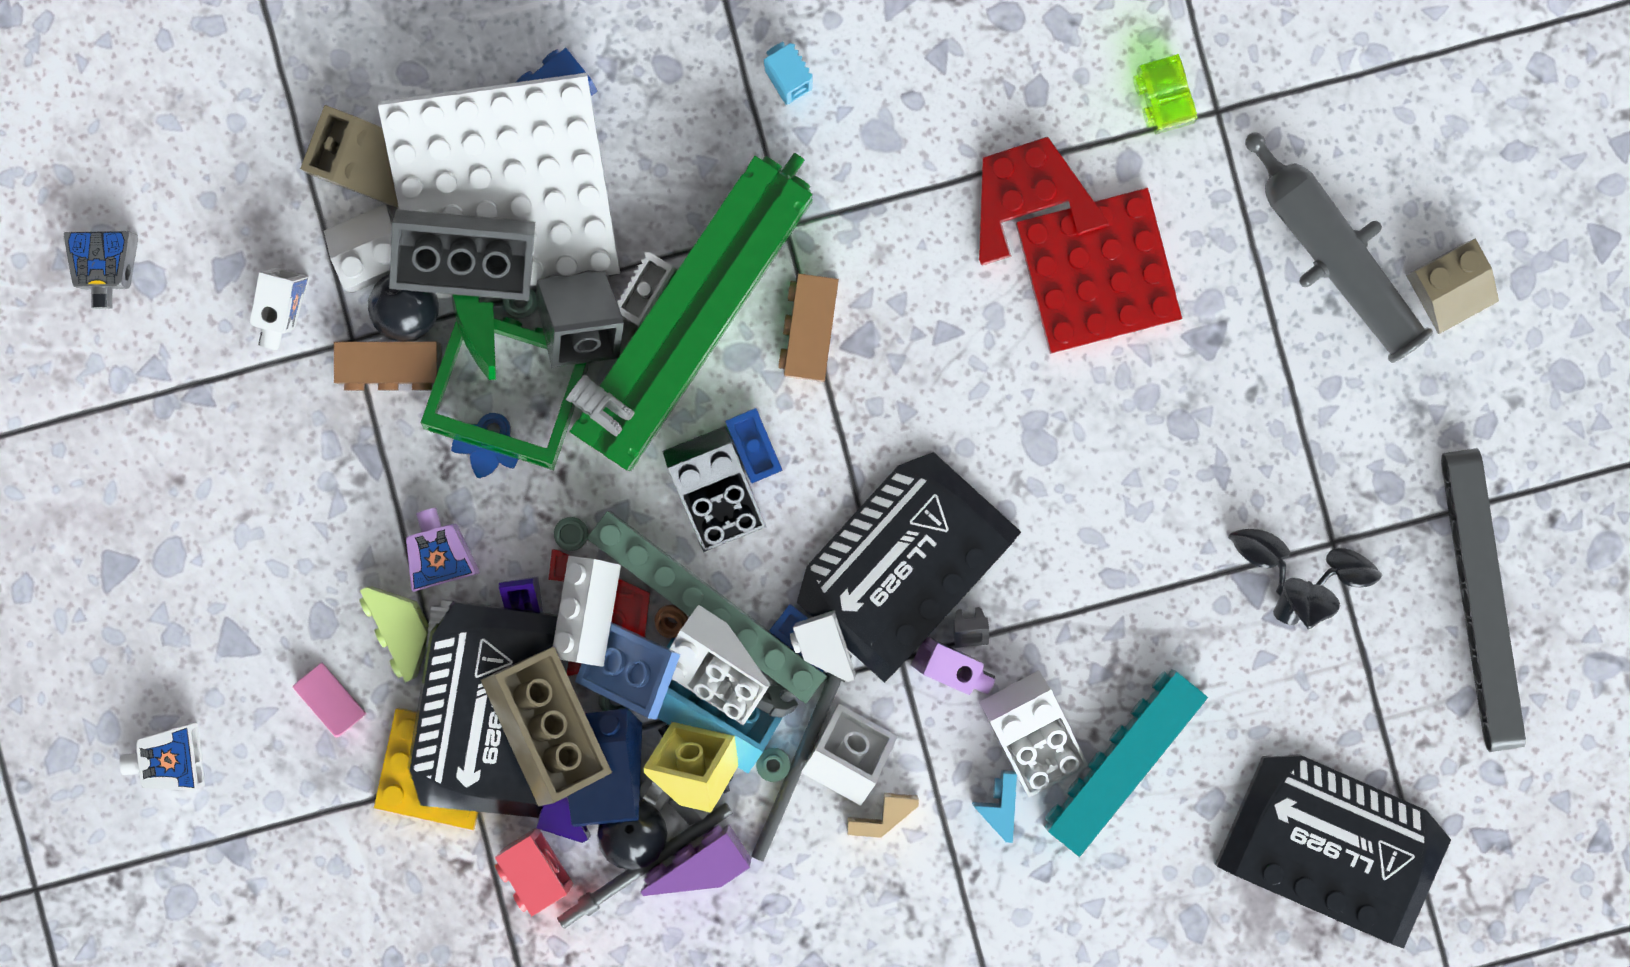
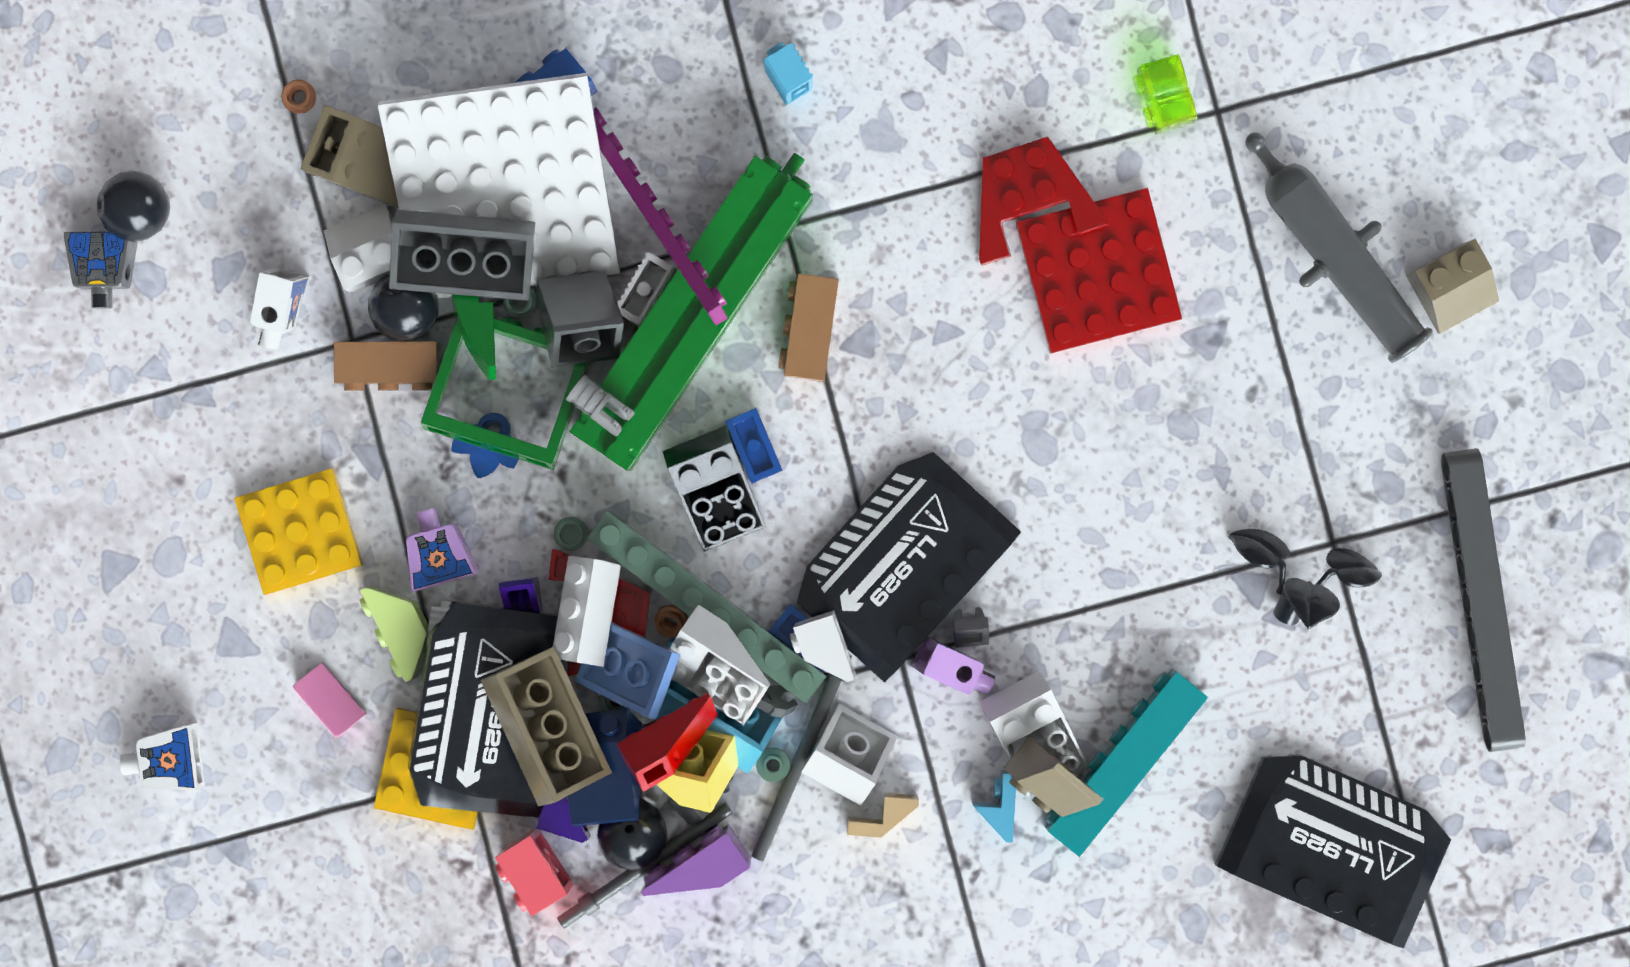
(133, 206): none -> black piece
(298, 86): none -> nougat plate
(298, 531): none -> yellow plate
(659, 222): none -> magenta plate
(664, 745): none -> red slope
(1049, 780): none -> slope

